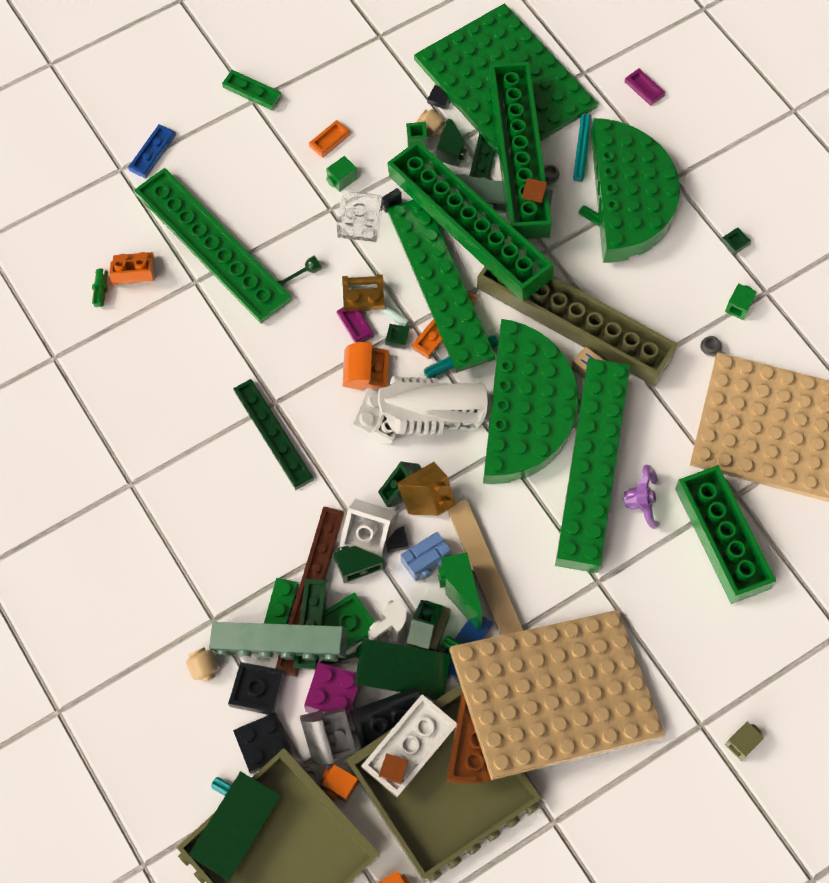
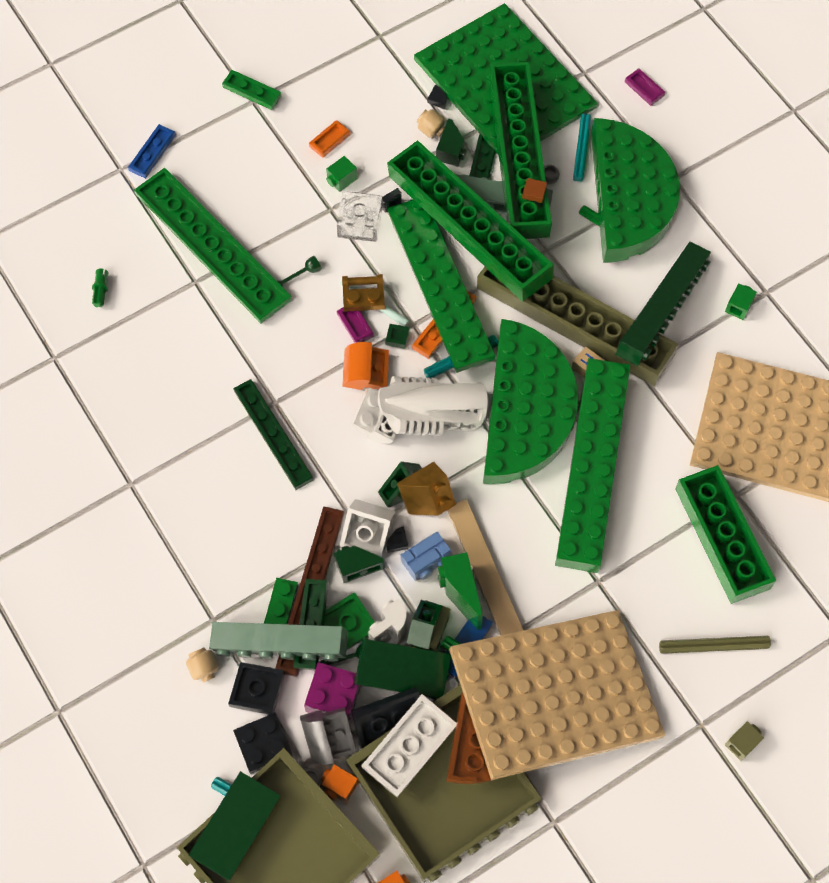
(132, 268): orange brick -> none
(393, 768): dark orange tile -> none
(416, 131): green brick -> none
(643, 496): medium lavender piece -> none
(663, 304): none -> dark green brick
(710, 345): flat silver plate -> none
(714, 644): none -> olive axle
(735, 241): dark green plate -> none

